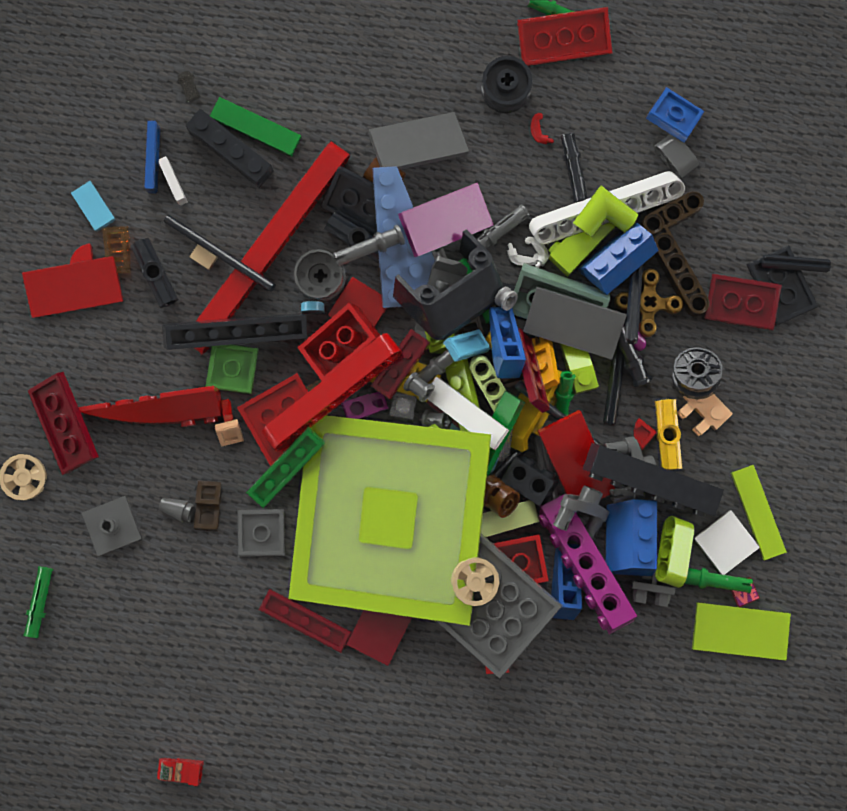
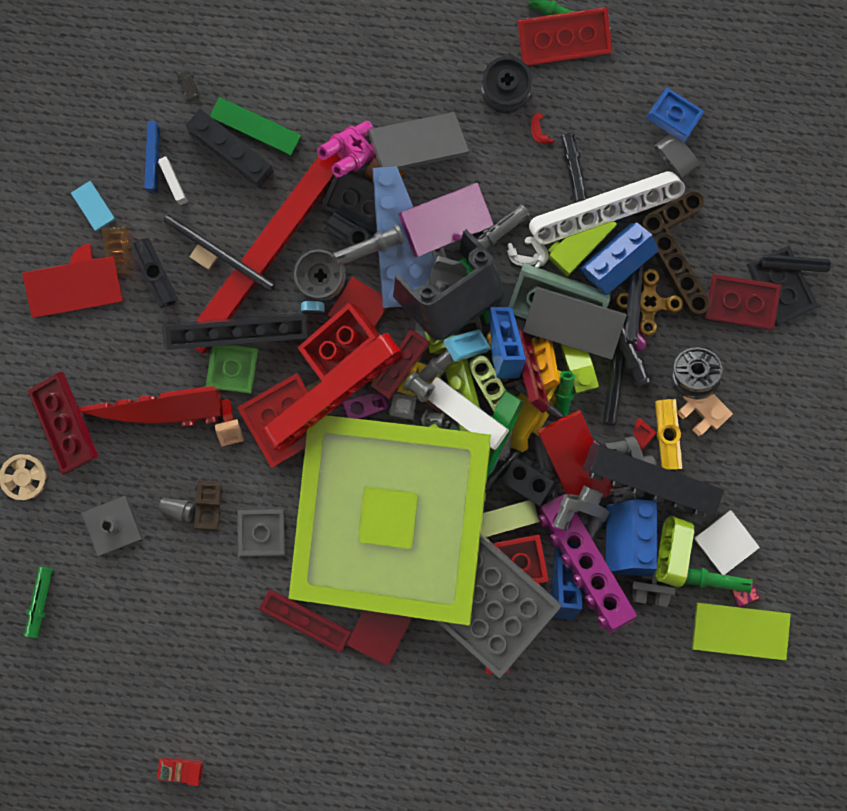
(285, 467): green tile -> none
(350, 148): none -> dark pink pin
(475, 581): tan piece -> none
(500, 497): reddish brown wheel -> none
(506, 298): light grey bush -> none
(605, 206): lime brick -> none
(758, 512): lime tile -> none

